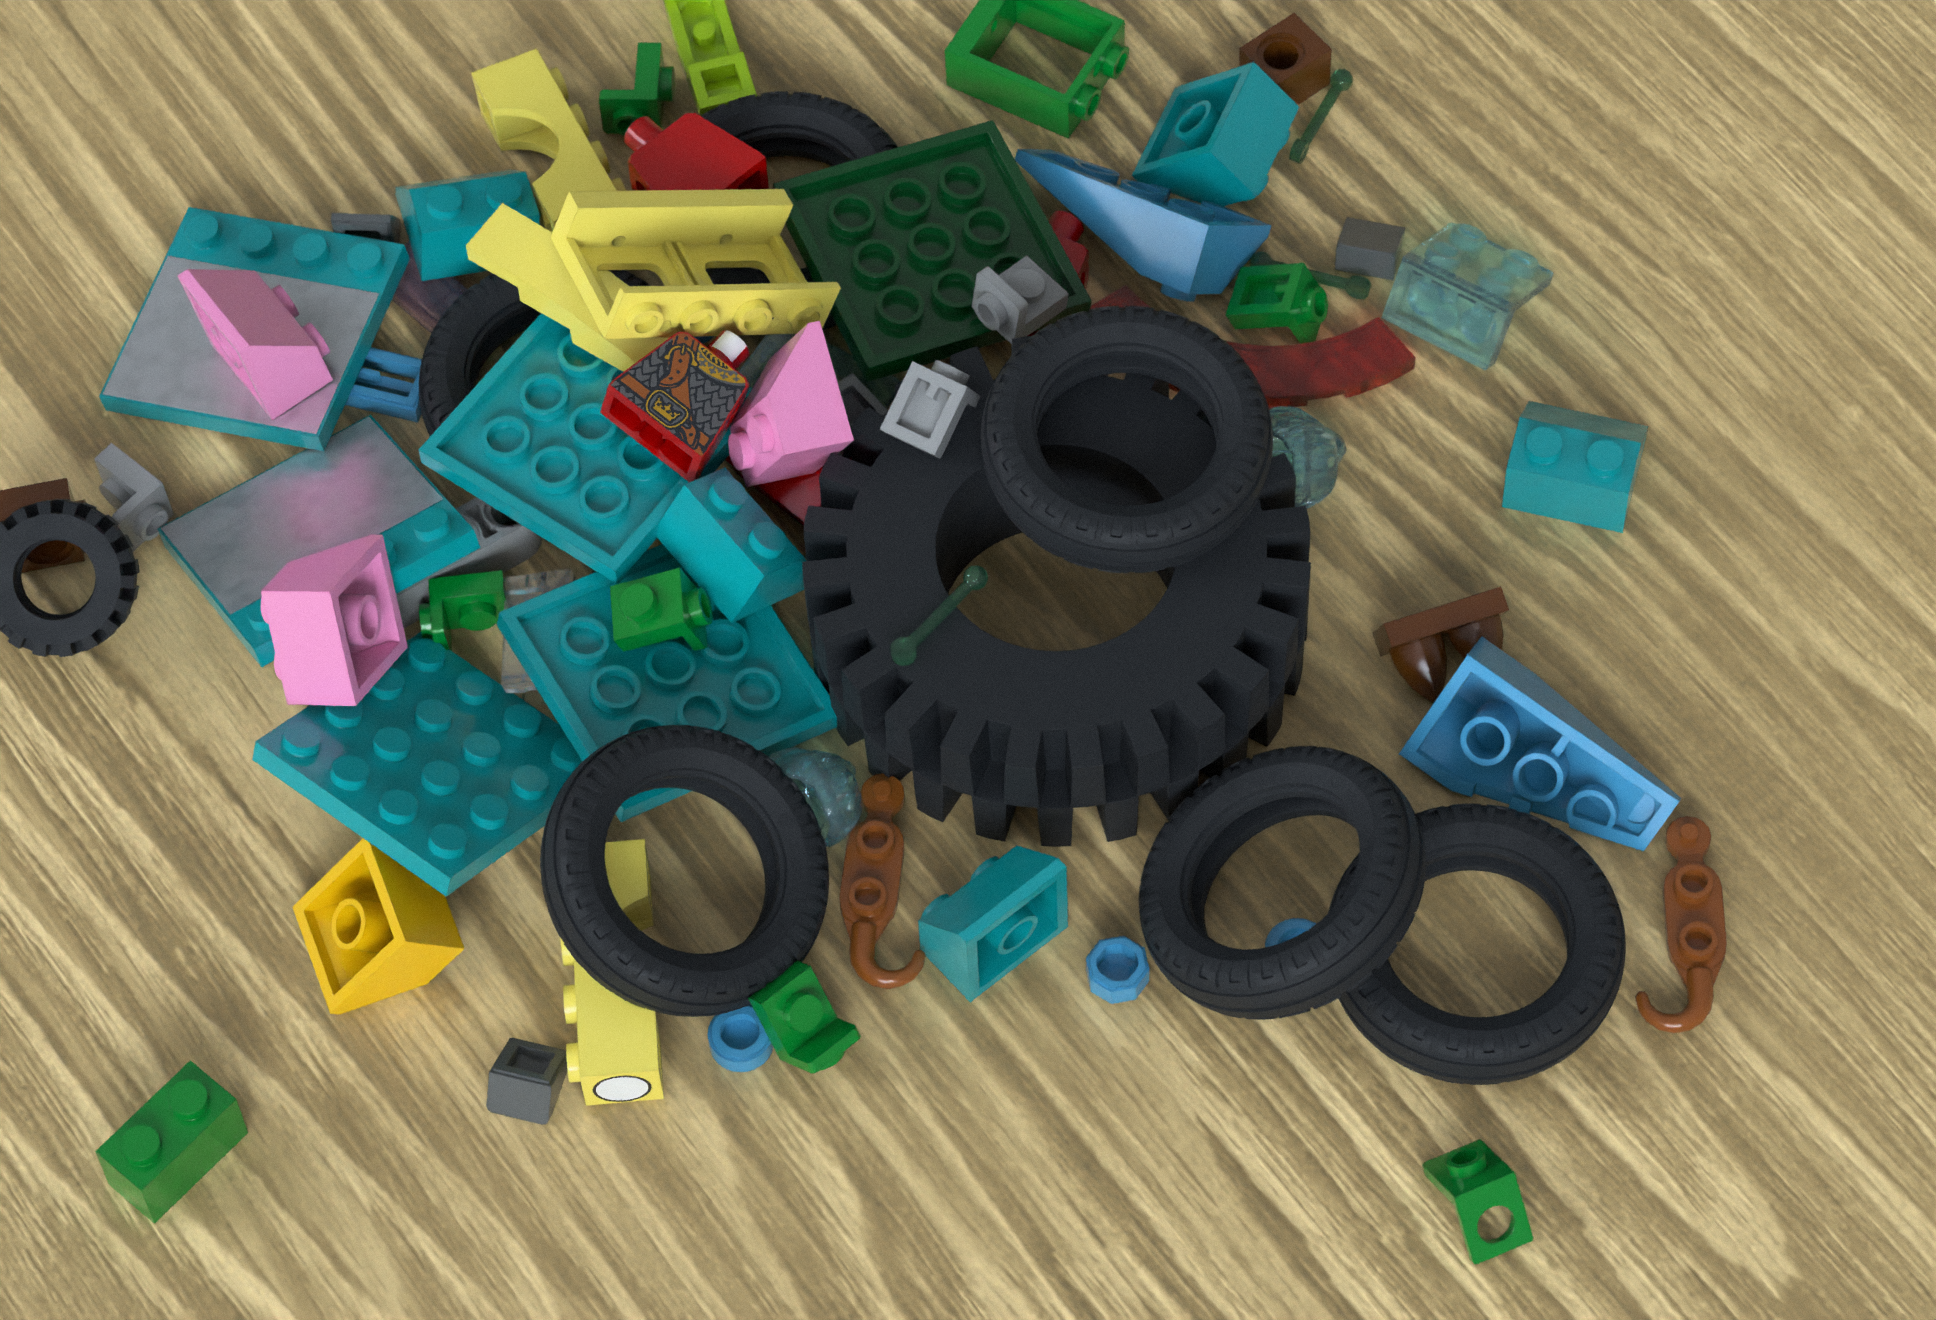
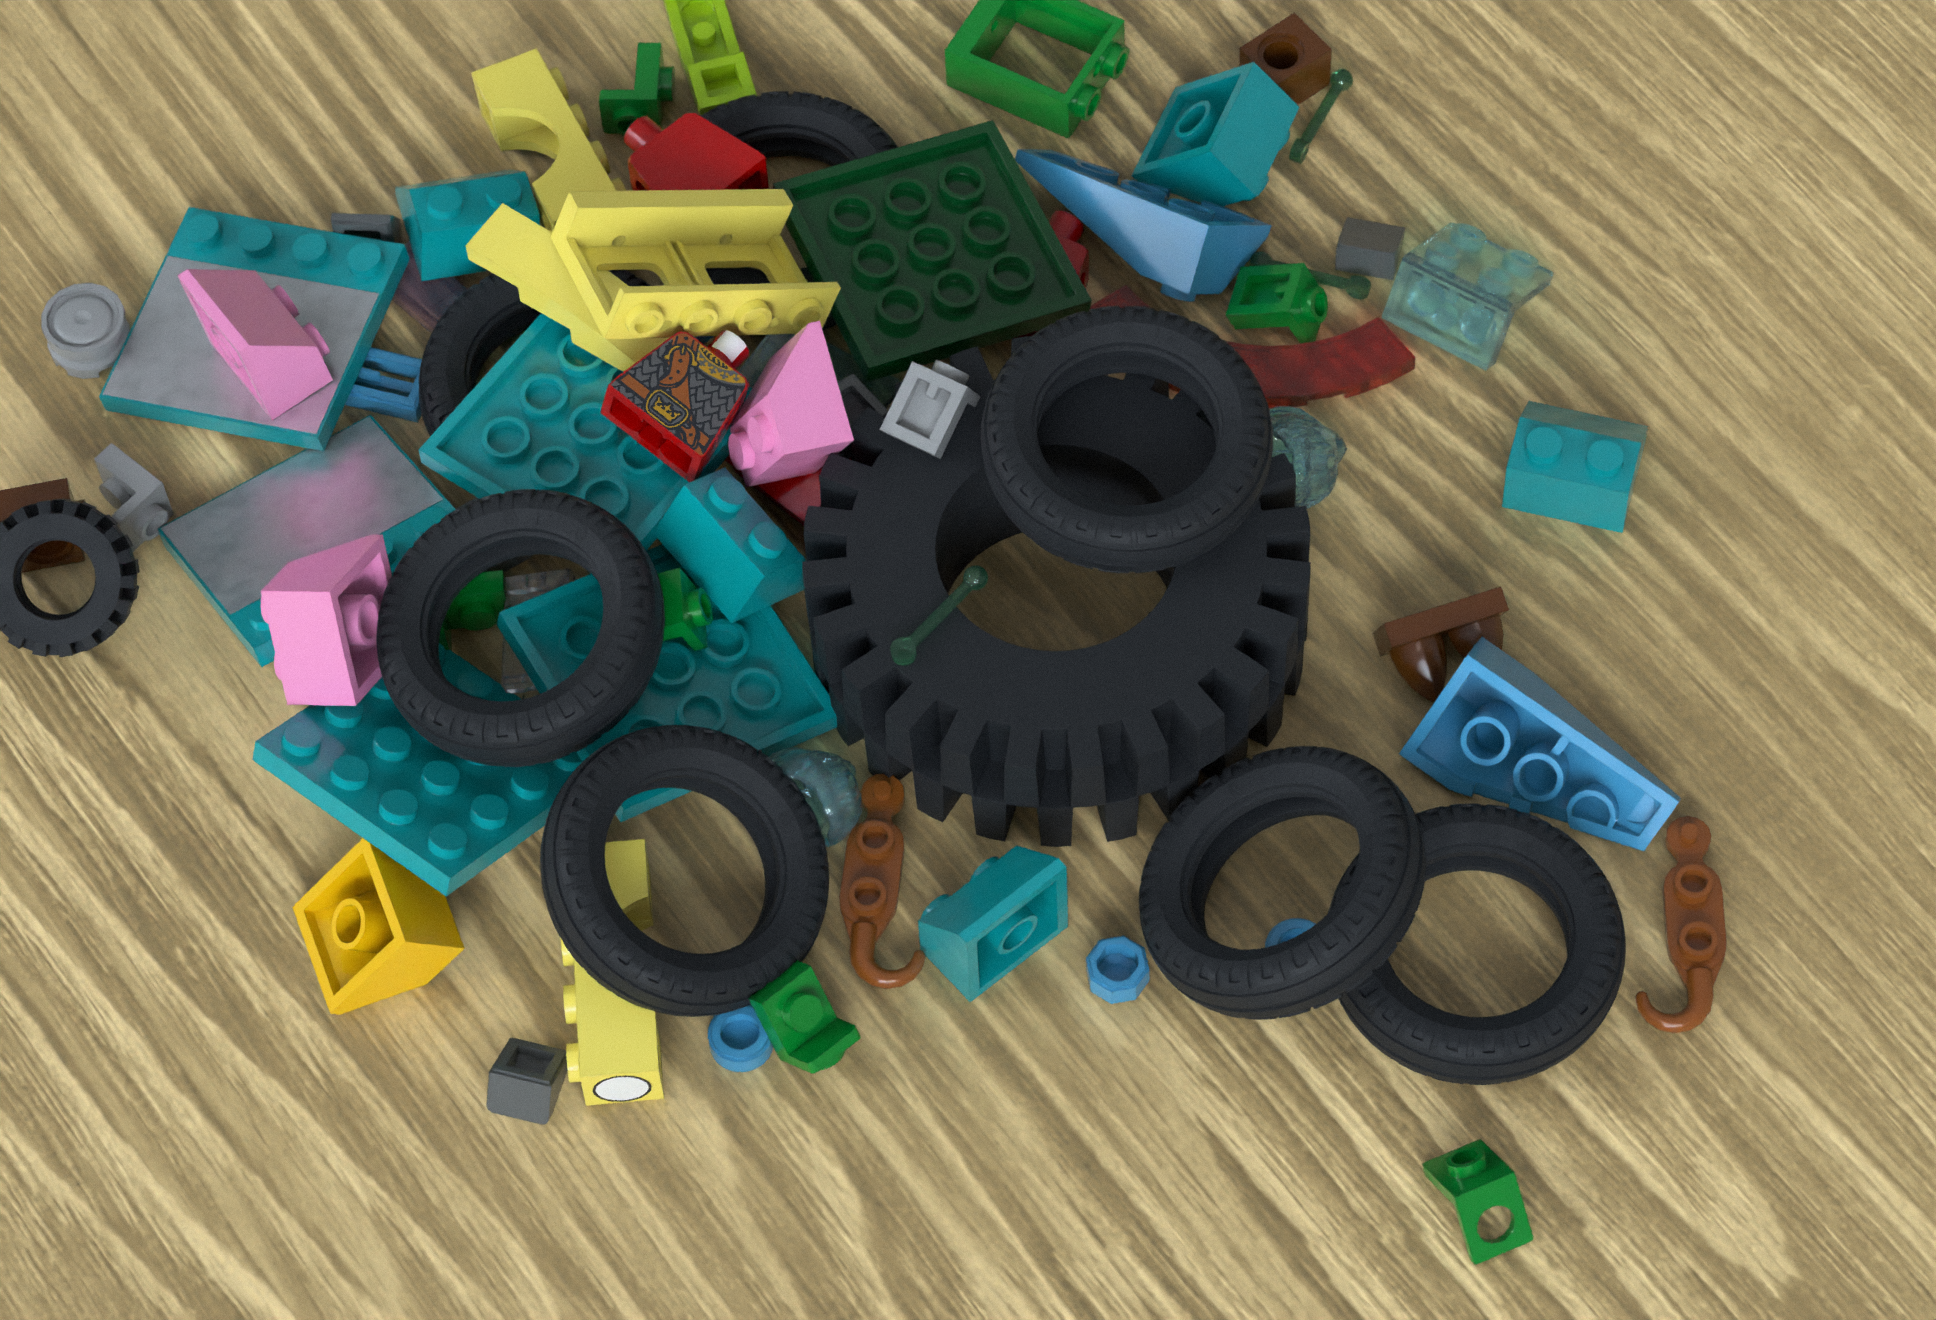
(84, 329): none -> light grey wheel
(172, 1141): green brick -> none
(575, 709): none -> black tyre
(1017, 299): light grey bracket -> none

